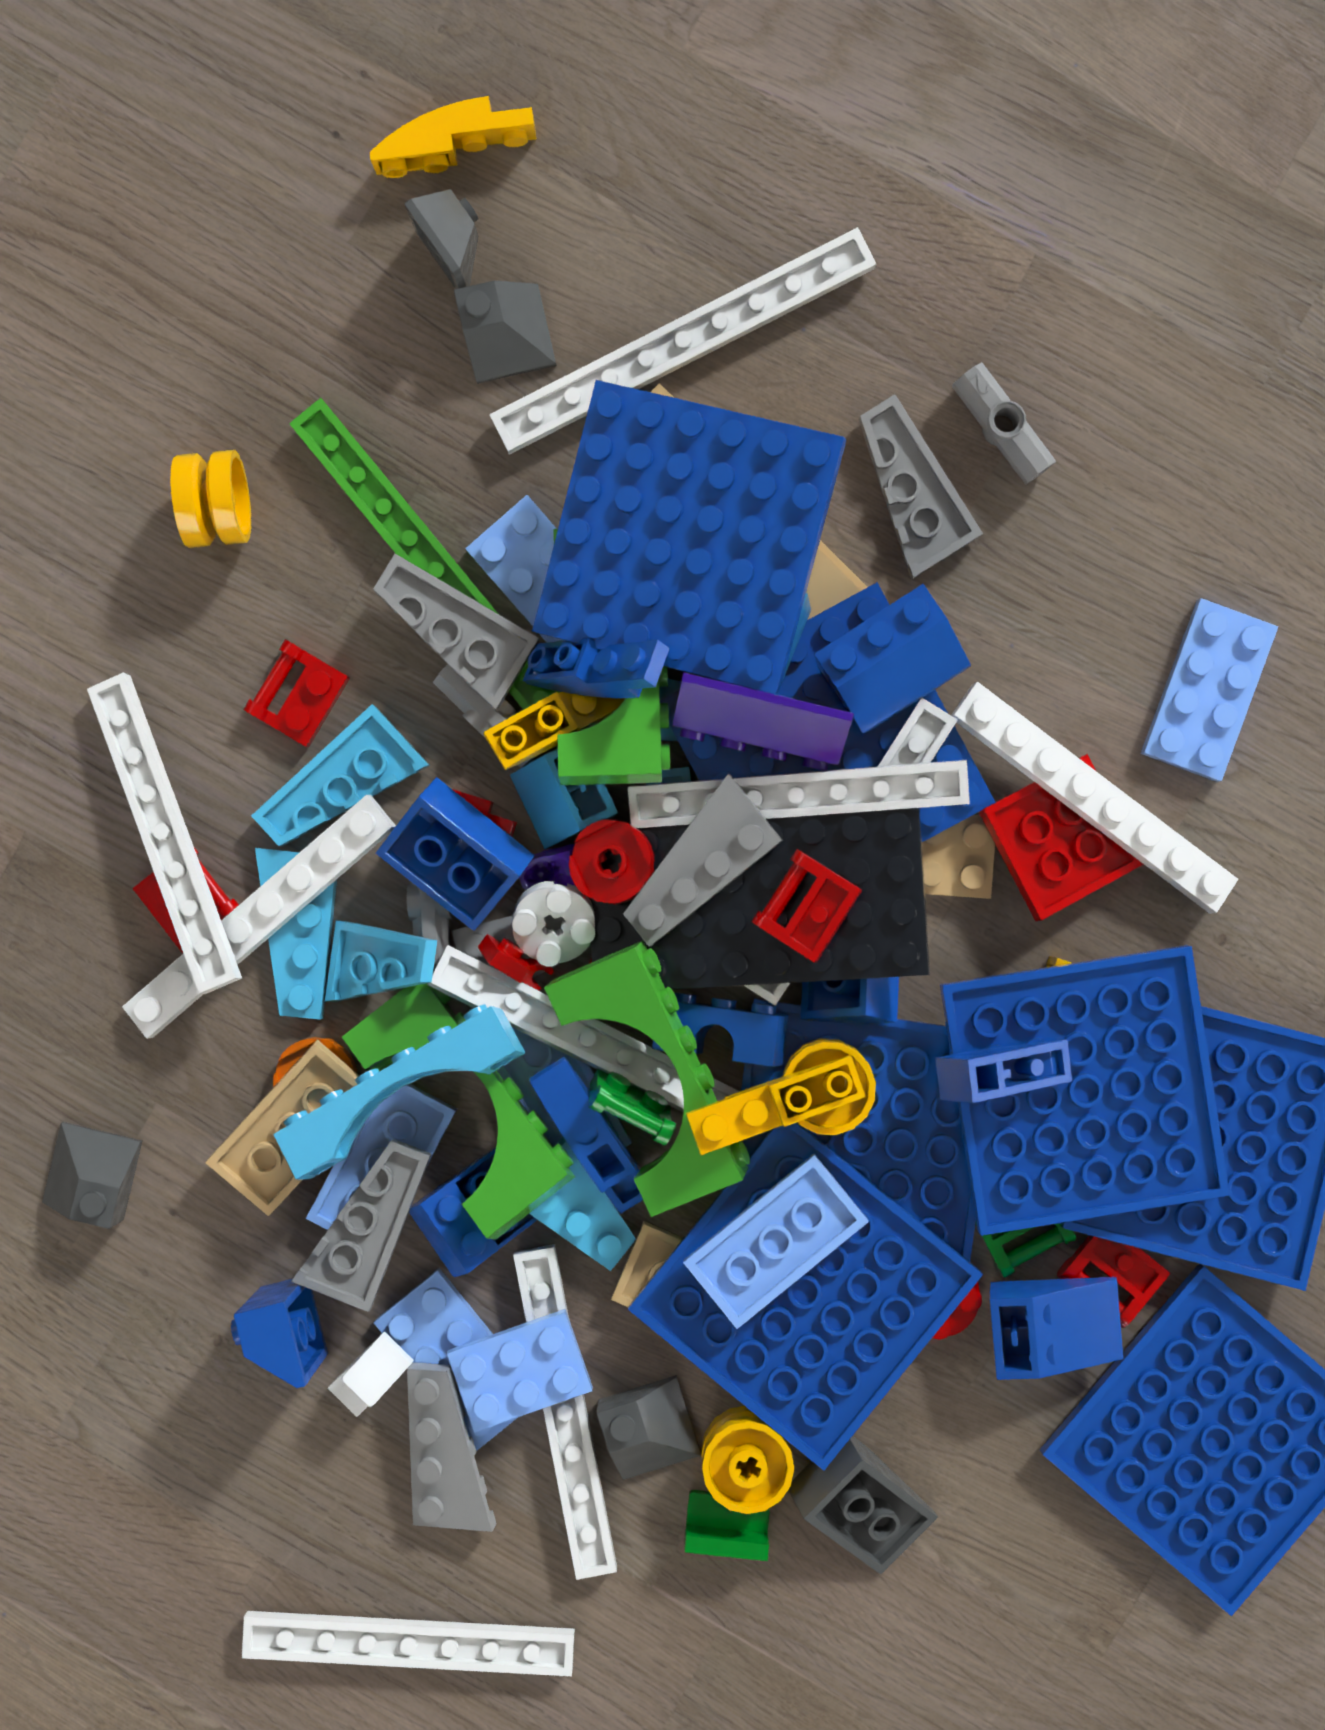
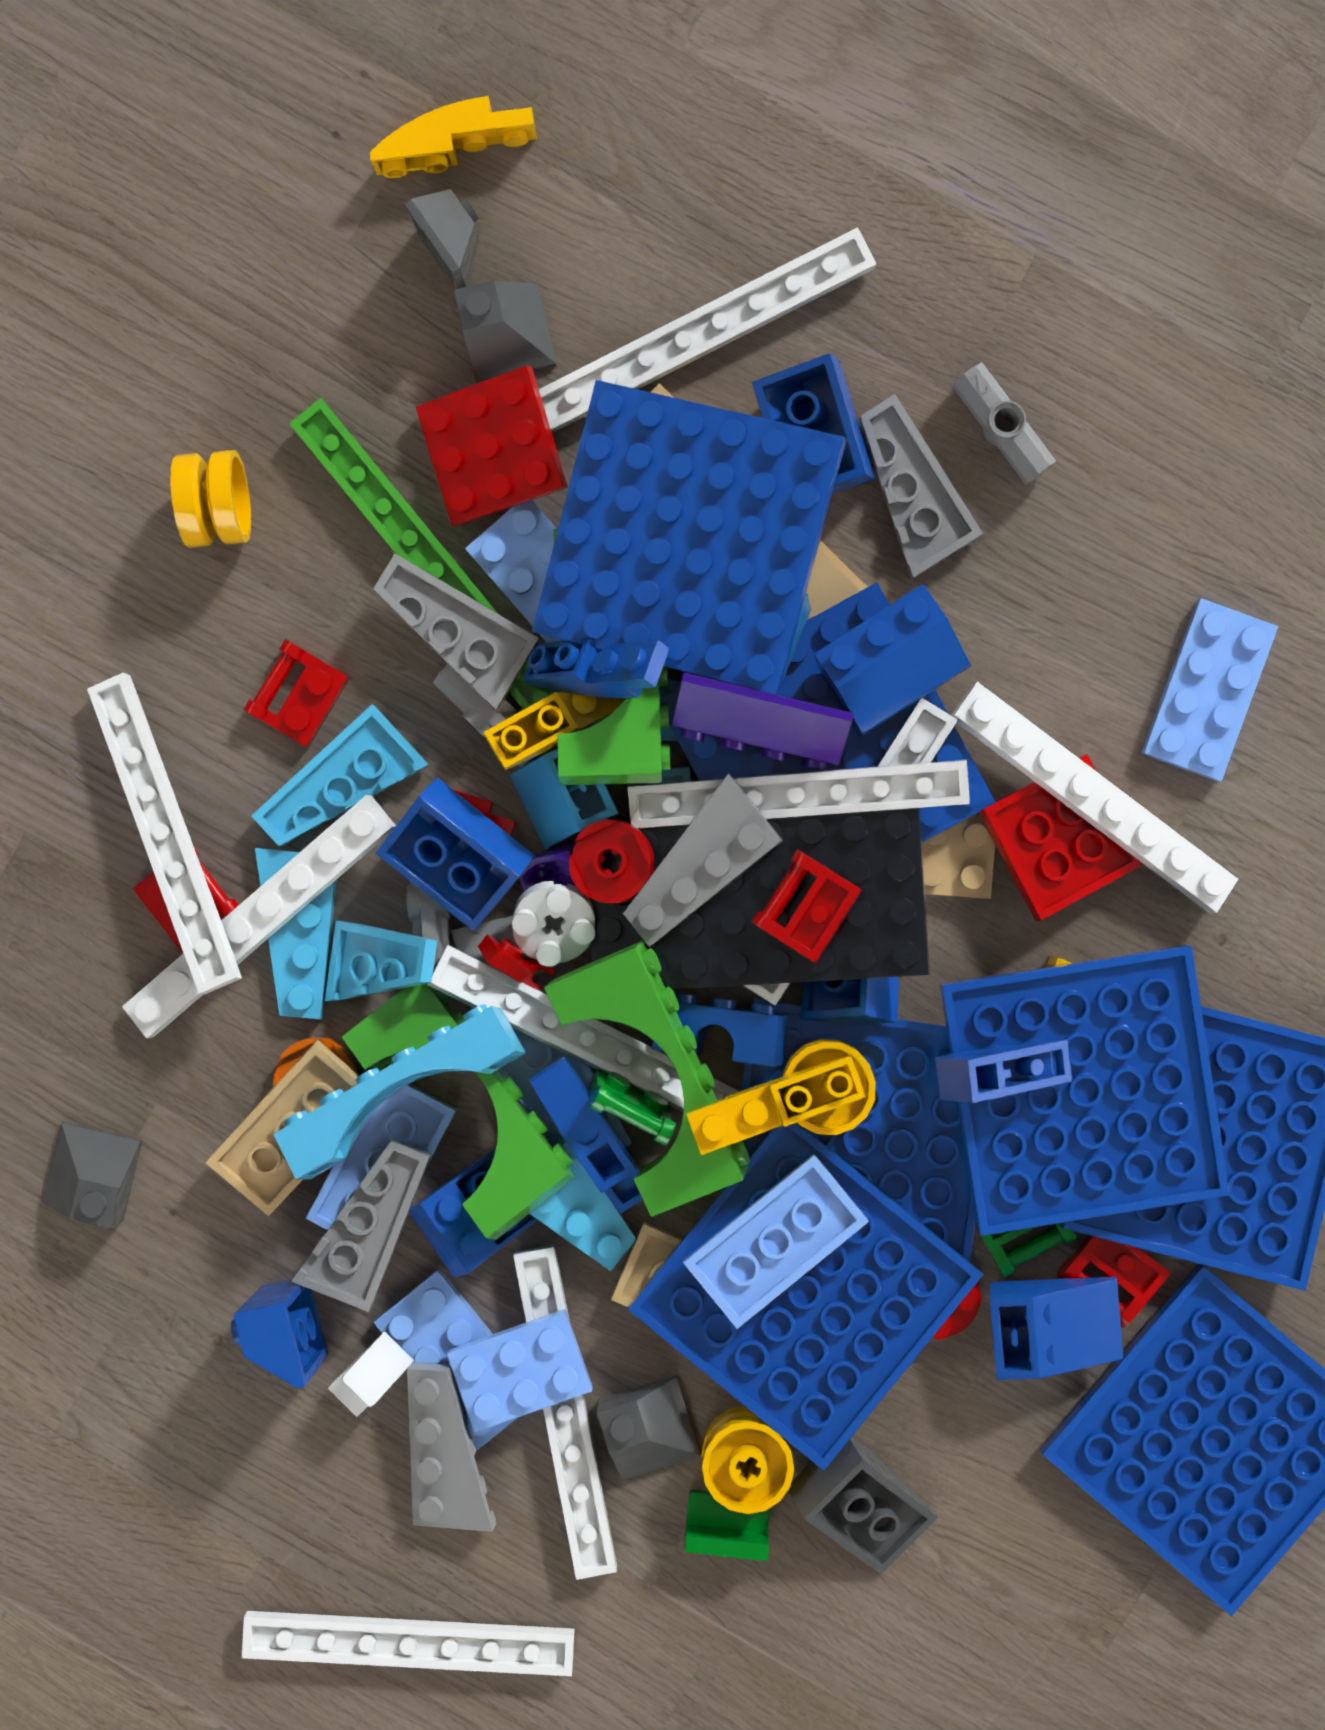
(491, 446): none -> red plate
(818, 399): none -> blue slope

